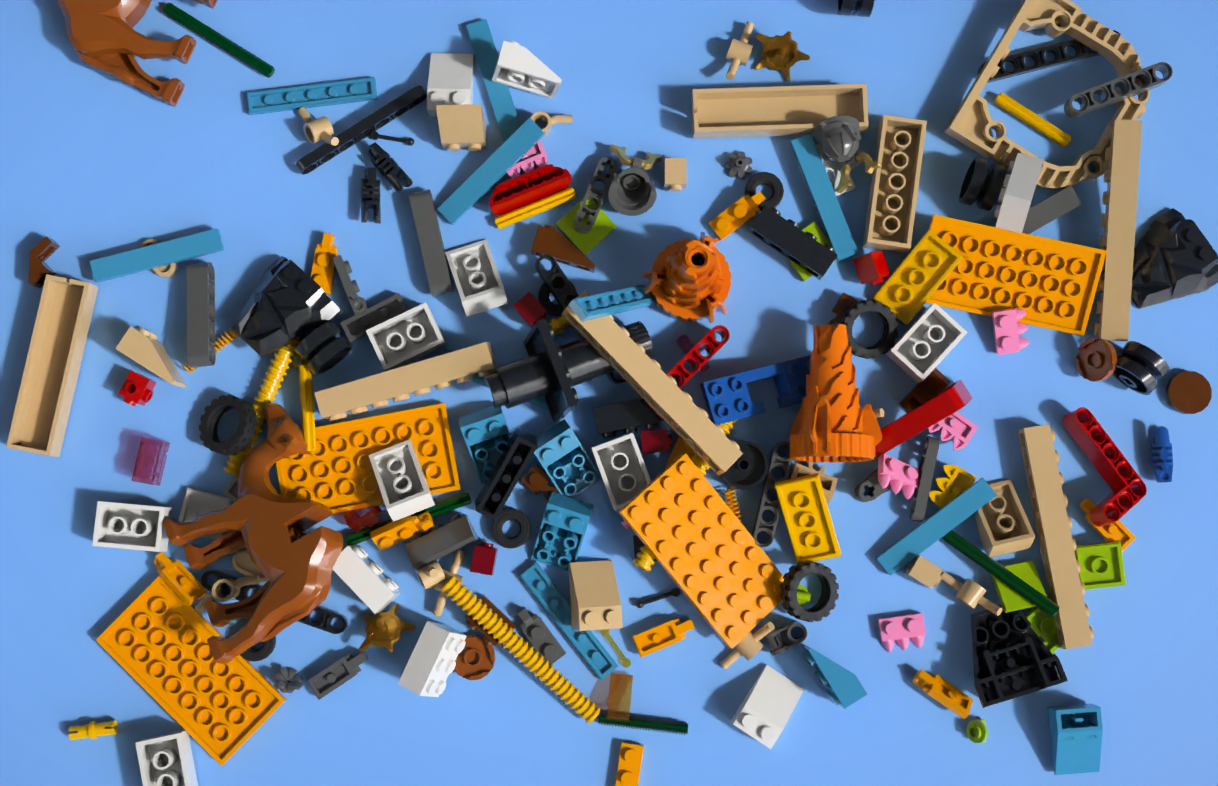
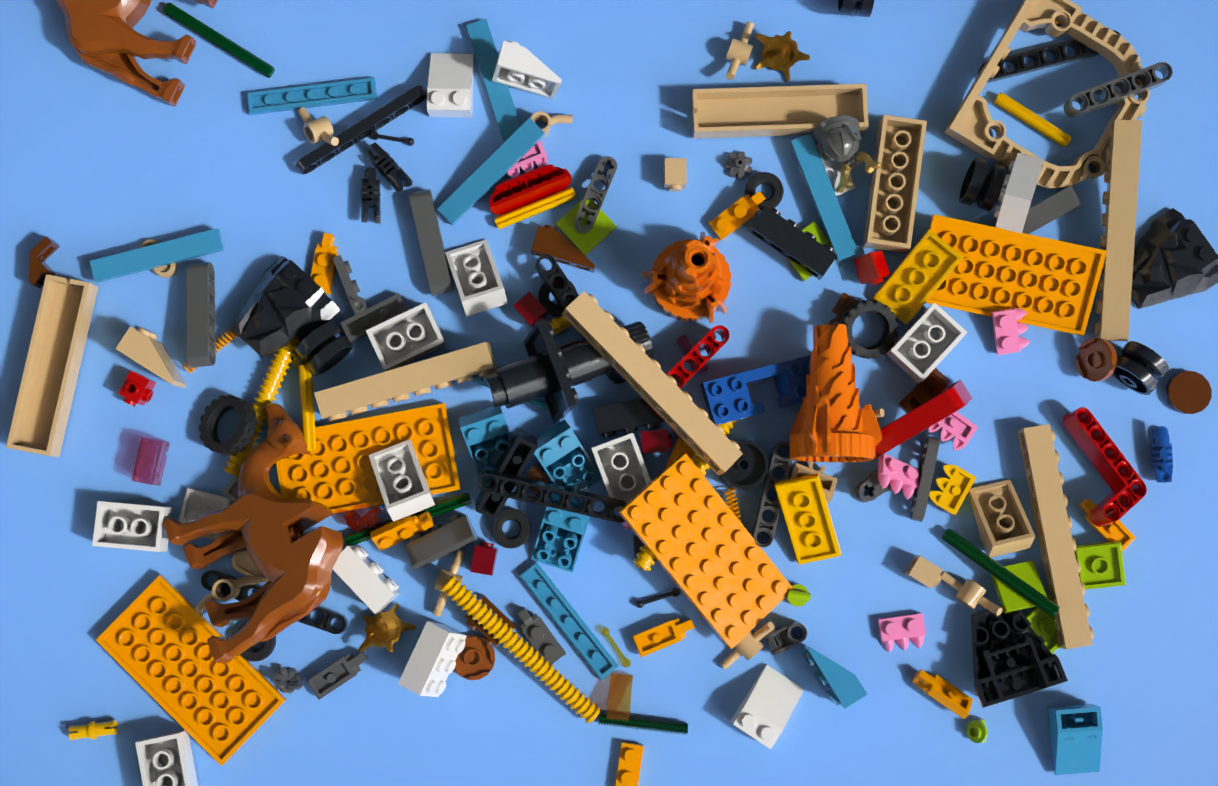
(179, 579): light orange hinge -> none
(430, 574): tan piece -> none
(462, 127): tan slope -> none
(542, 497): none -> black beam
(594, 596): tan slope -> none
(611, 302): dark azure tile -> none
(631, 189): dark grey helmet -> none
(828, 593): black tyre -> none
(936, 526): dark azure tile -> none

